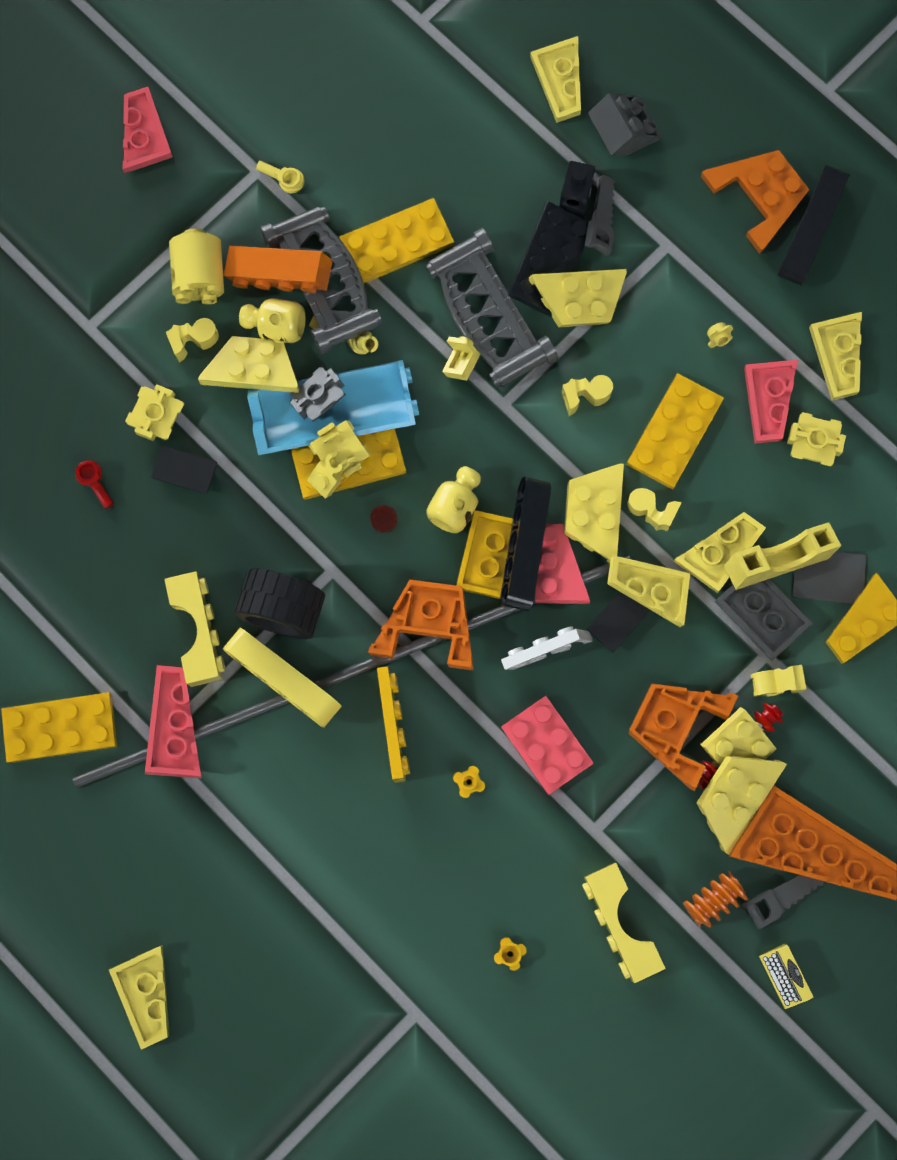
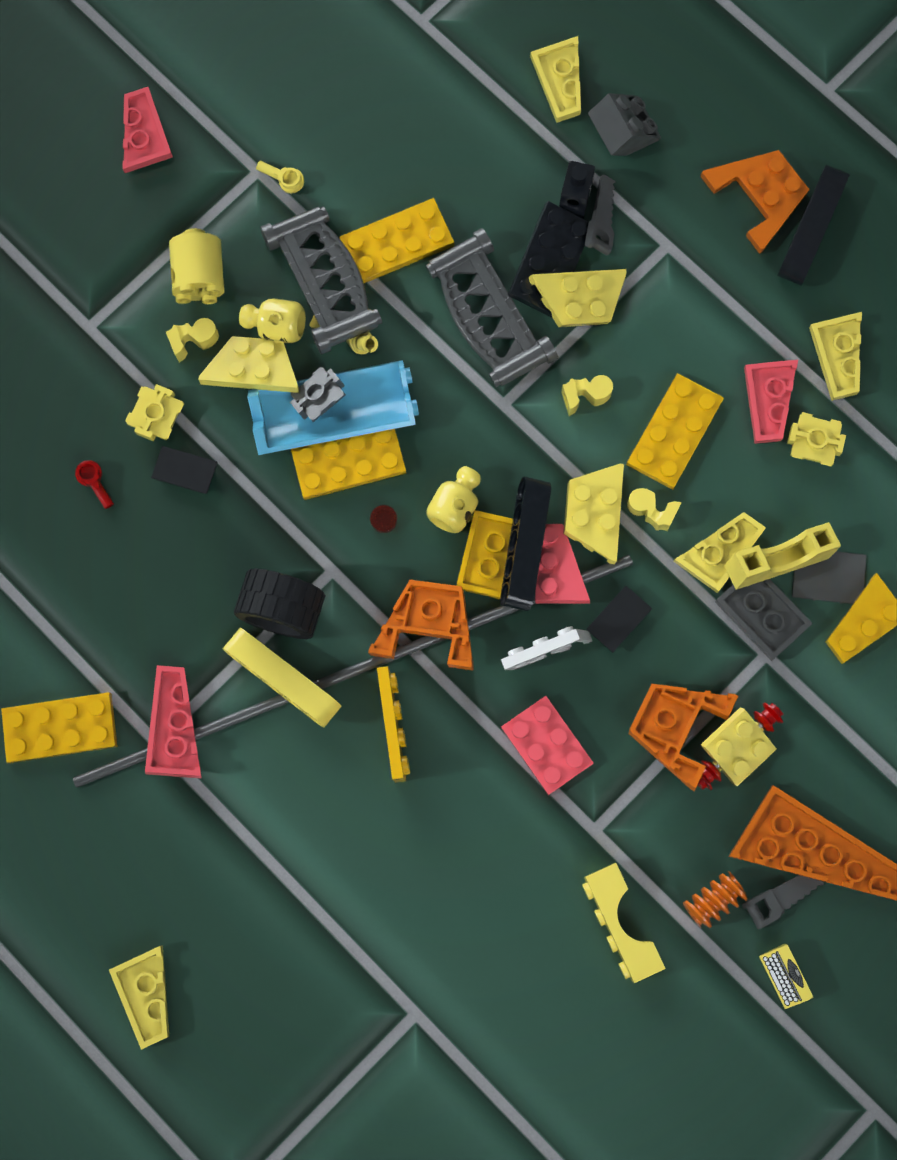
(201, 662): light yellow arch -> none
(278, 268): orange brick -> none
(326, 476): light yellow plate -> none
(345, 442): light yellow piece -> none
(461, 359): light yellow bracket -> none
(476, 785): yellow plate -> none
(502, 957): yellow plate -> none
(652, 586): light yellow wing -> none
(719, 334): light yellow plate -> none
(737, 795): light yellow wing -> none
(778, 681): light yellow leg -> none

